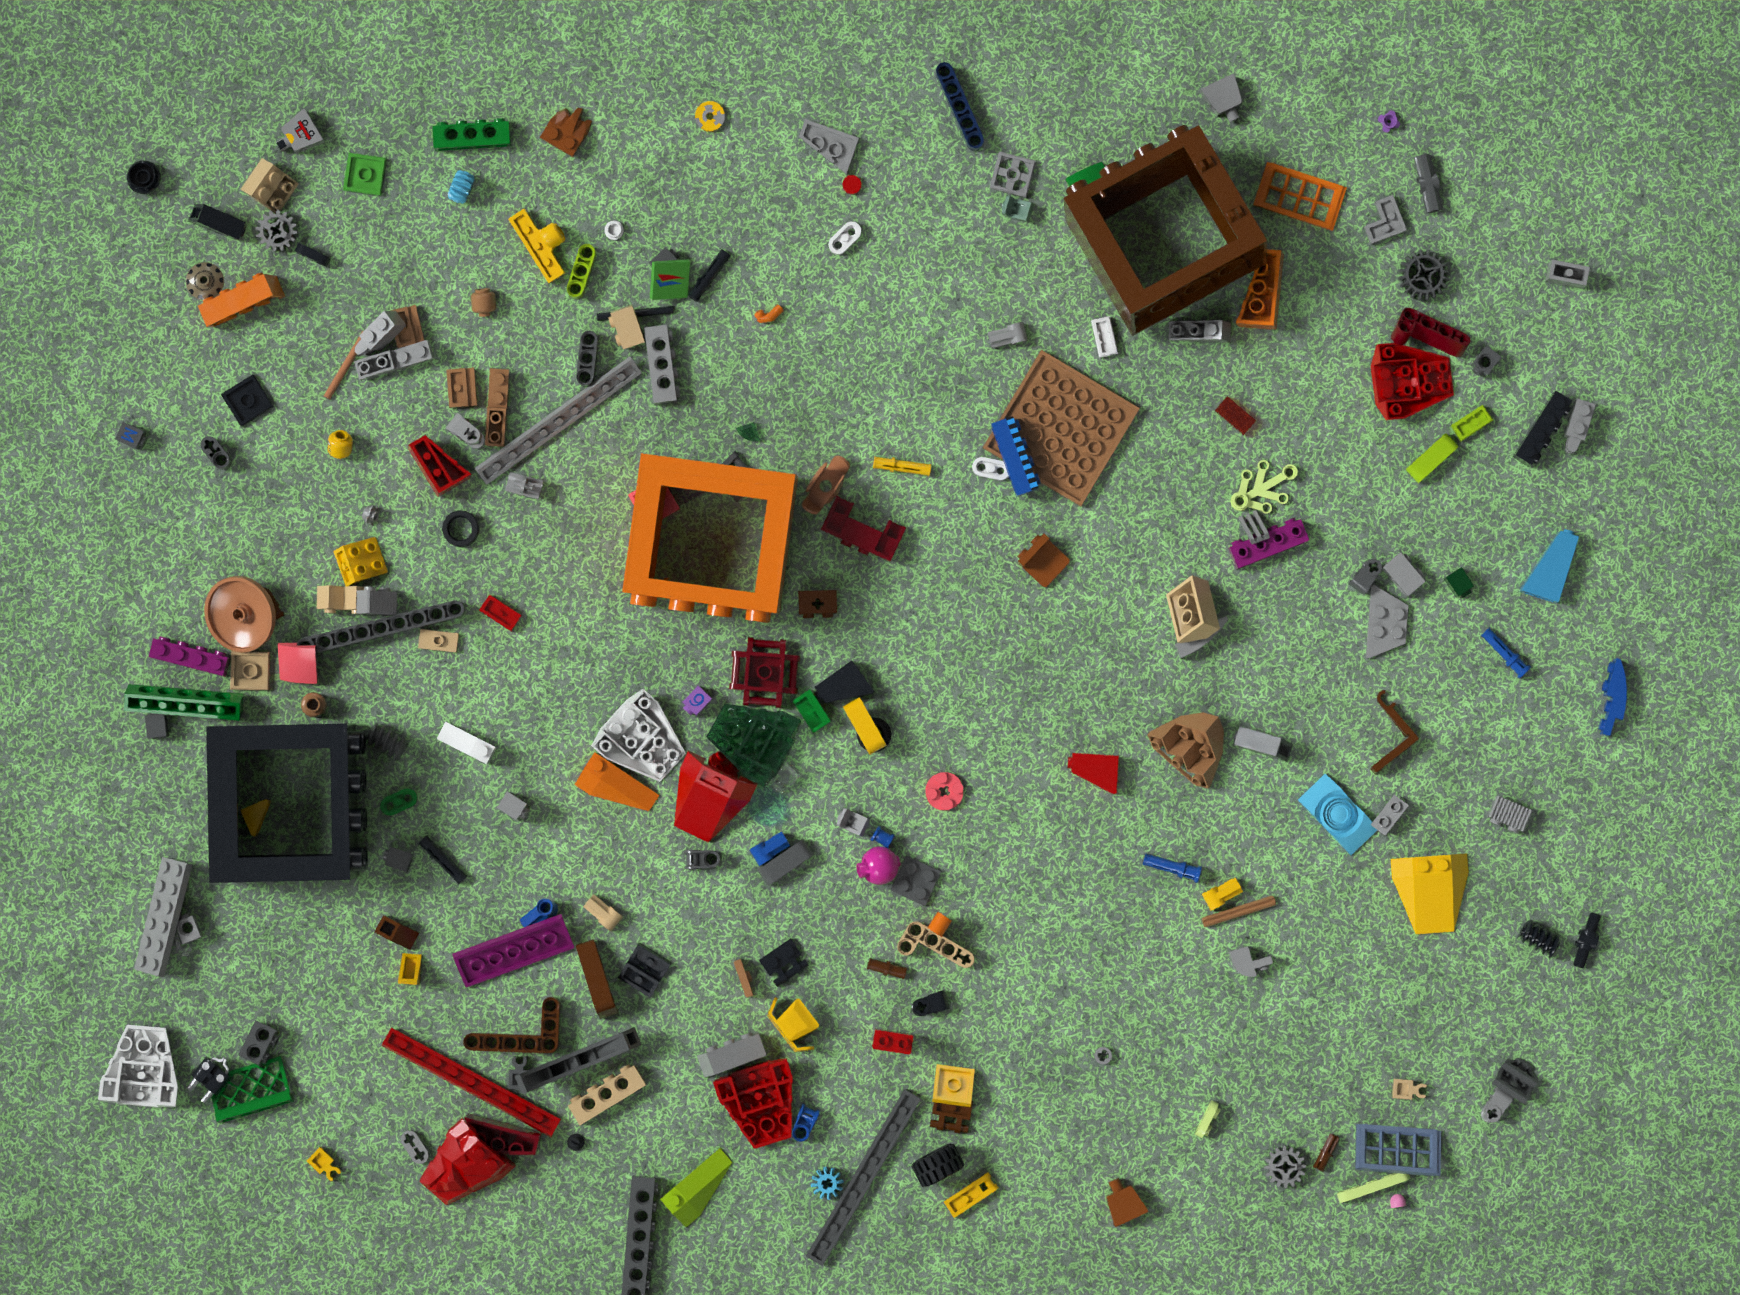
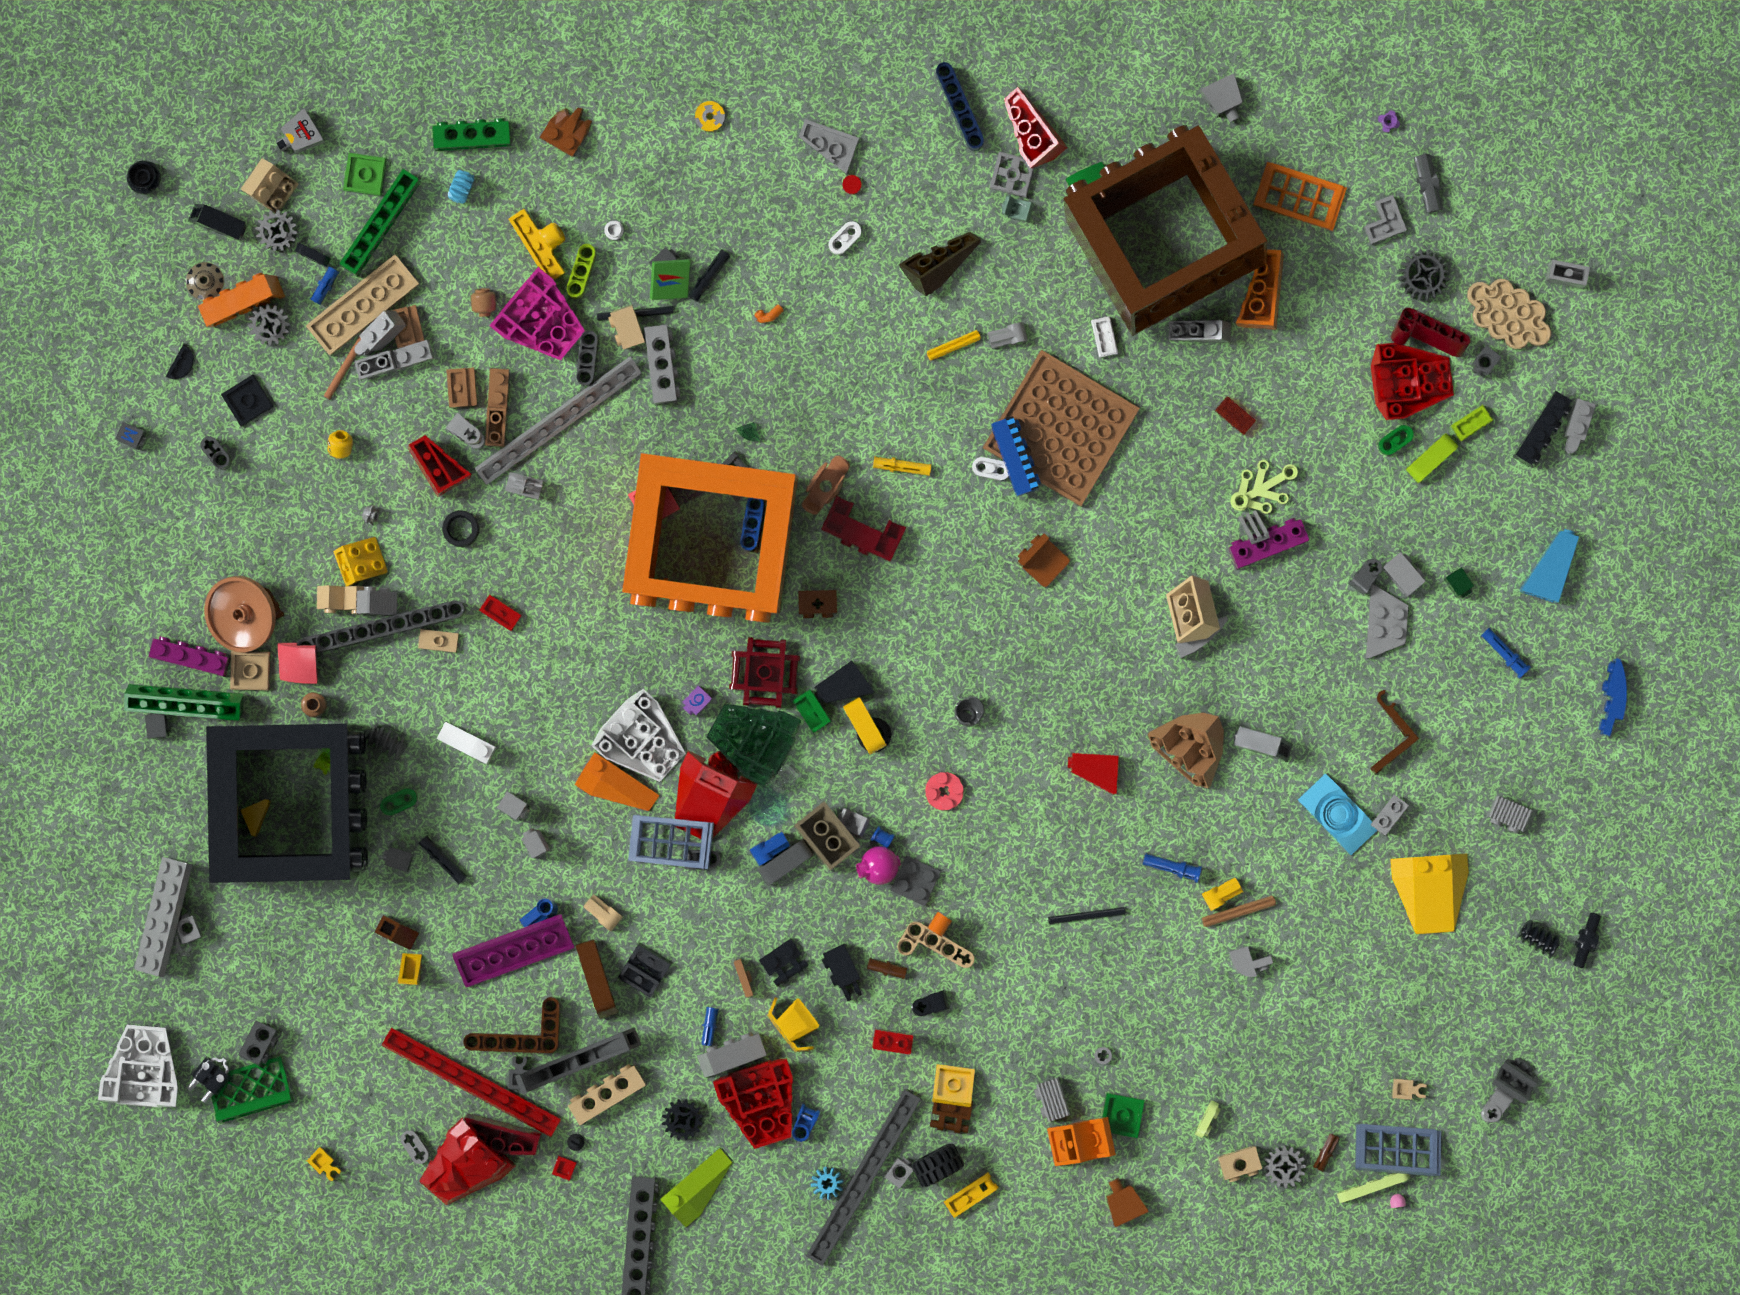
(182, 364): none -> black tile
(260, 327): none -> light grey gear
(323, 763): none -> clear neon green wheel
(324, 285): none -> blue pin
(362, 305): none -> tan plate
(380, 222): none -> green brick
(535, 843): none -> light grey brick
(539, 318): none -> dark pink wedge
(564, 1168): none -> red tile
(687, 1127): none -> black gear
(705, 845): none -> sand blue piece
(709, 1026): none -> blue axle
(748, 532): none -> blue beam
(826, 836): none -> dark tan slope
(842, 969): none -> black hinge
(896, 1180): none -> light grey brick
(933, 269): none -> dark brown wedge
(953, 345): none -> yellow axle
(976, 711): none -> dark grey hair
(1034, 134): none -> red wedge
(1052, 1099): none -> light grey brick
(1081, 1141): none -> orange bracket
(1086, 915): none -> black bar
(1123, 1114): none -> green plate
(1228, 1161): none -> tan brick
(1395, 440): none -> green plate
(1509, 314): none -> tan plate

